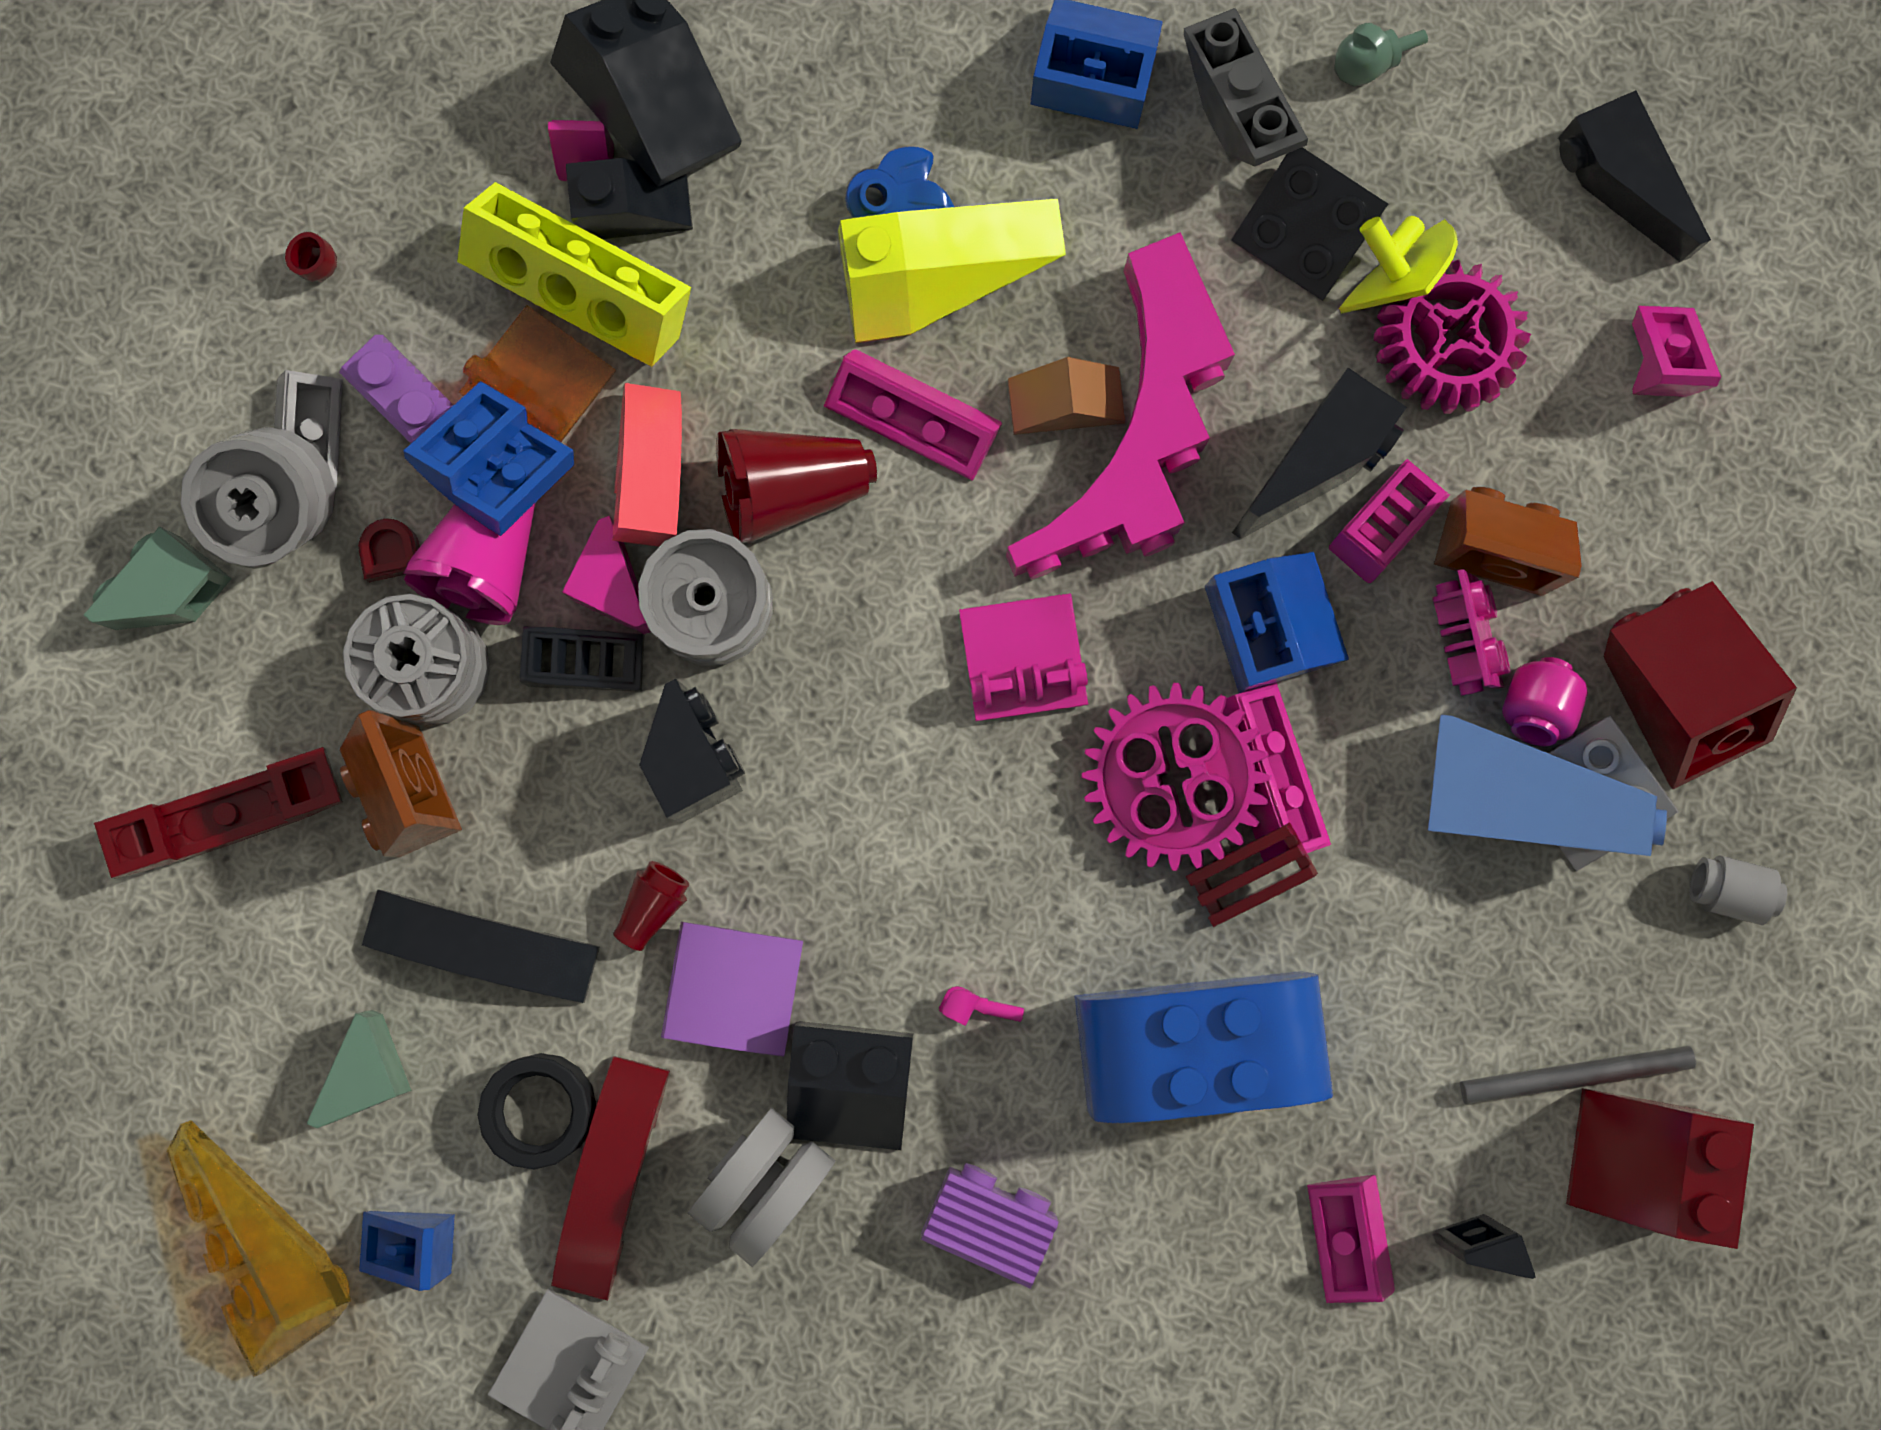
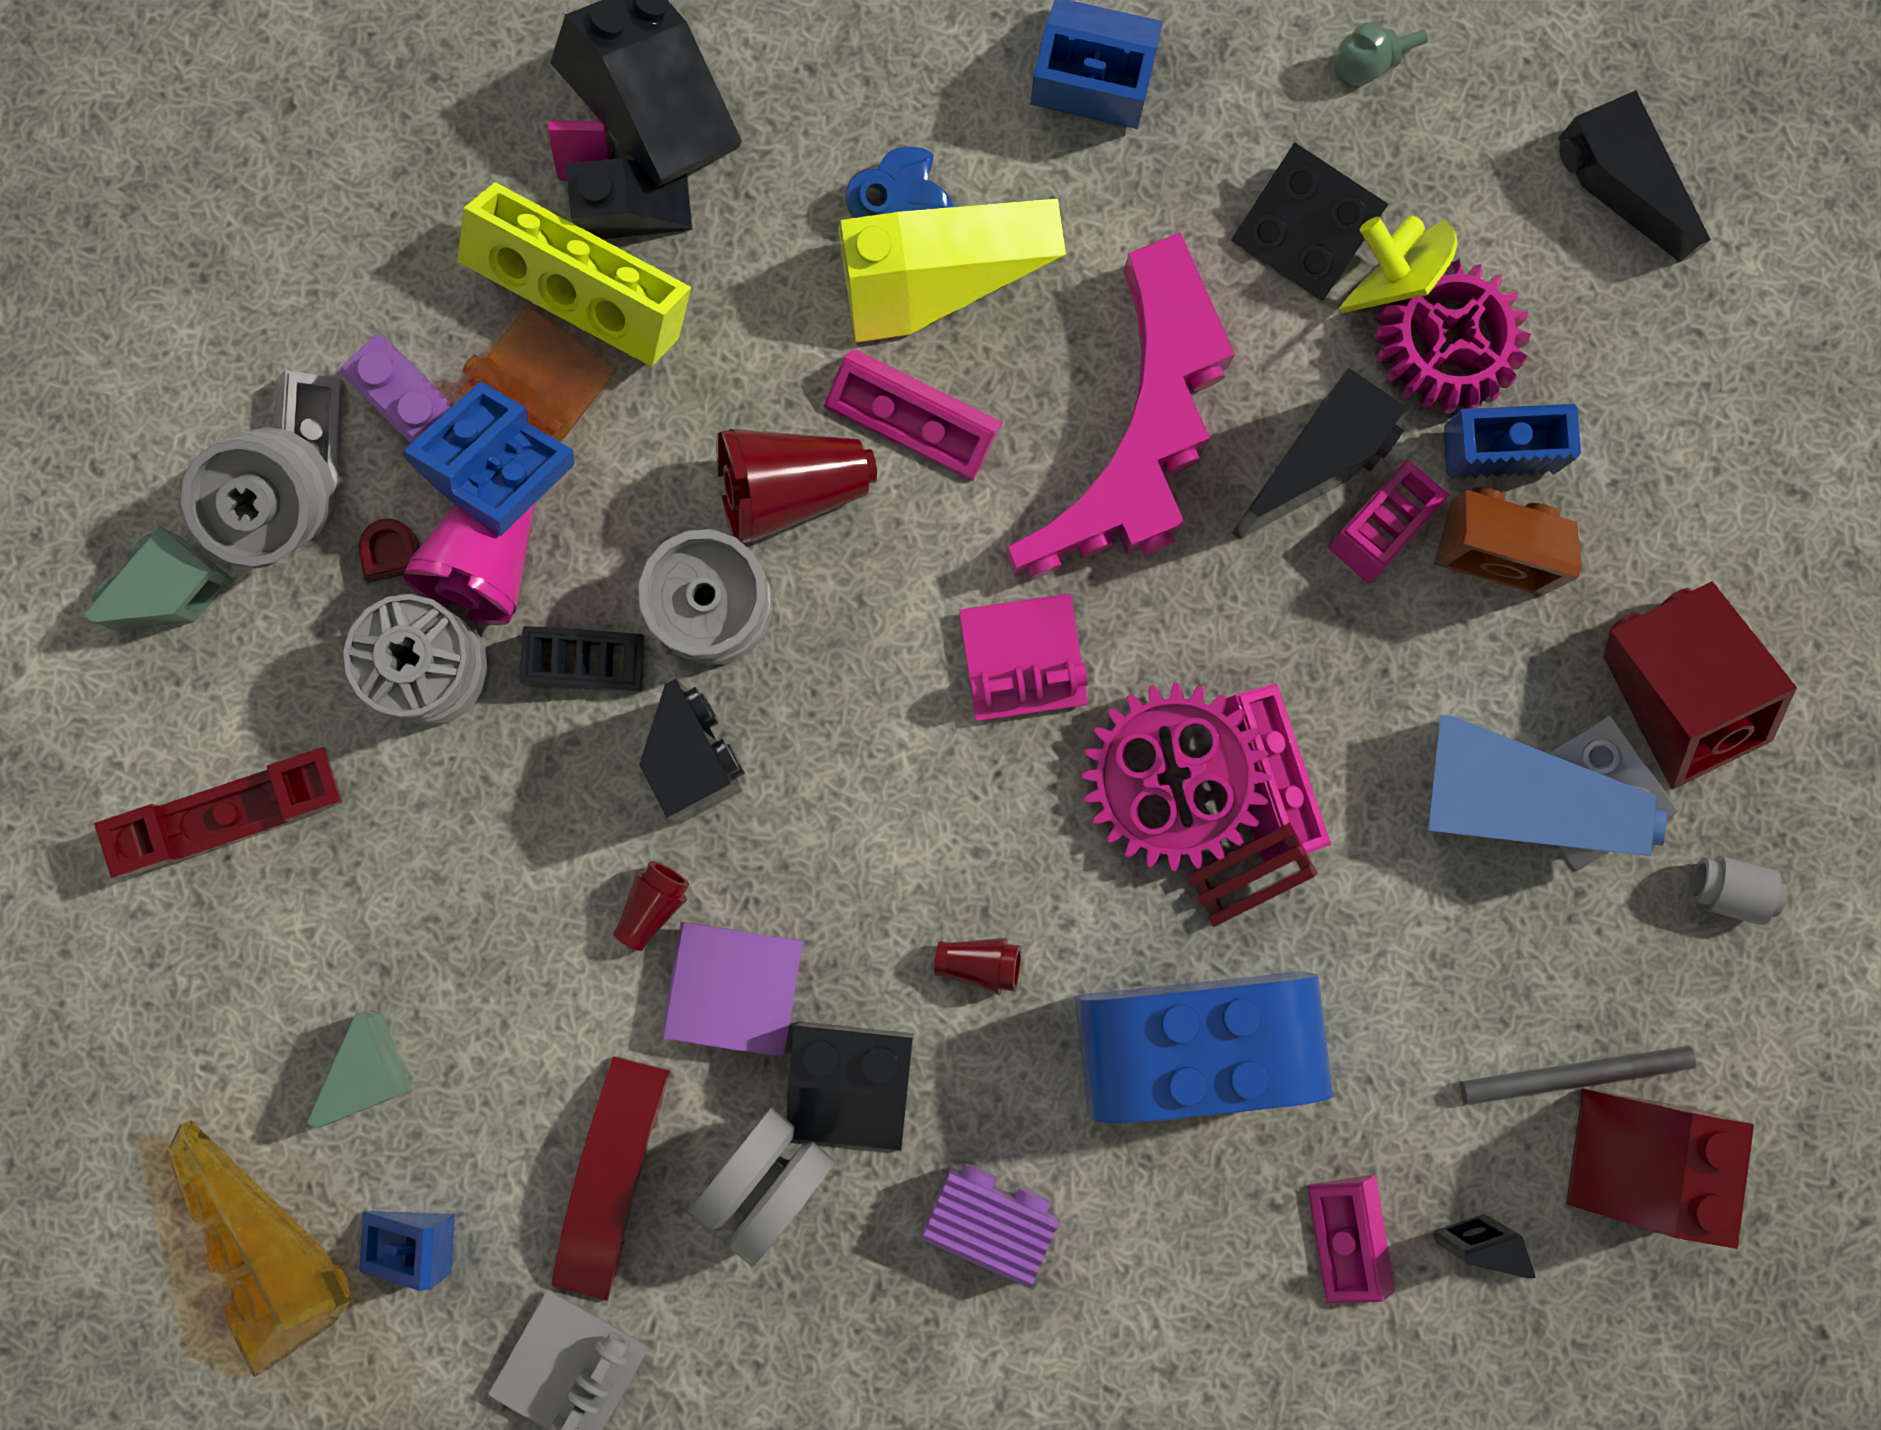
(311, 257): dark red hinge -> none
(396, 784): dark orange slope -> none
(480, 947): black slope -> none
(492, 1117): black tyre -> none
(606, 579): dark pink slope -> none
(648, 466): coral slope -> none
(960, 1003): dark pink hand -> none
(980, 963): none -> dark red cone
(1066, 396): medium nougat slope -> none
(1240, 91): dark grey slope -> none
(1275, 620): blue slope -> none
(1478, 605): dark pink hinge -> none
(1512, 440): none -> blue brick
(1544, 701): dark pink head -> none
(1674, 353): dark pink slope -> none

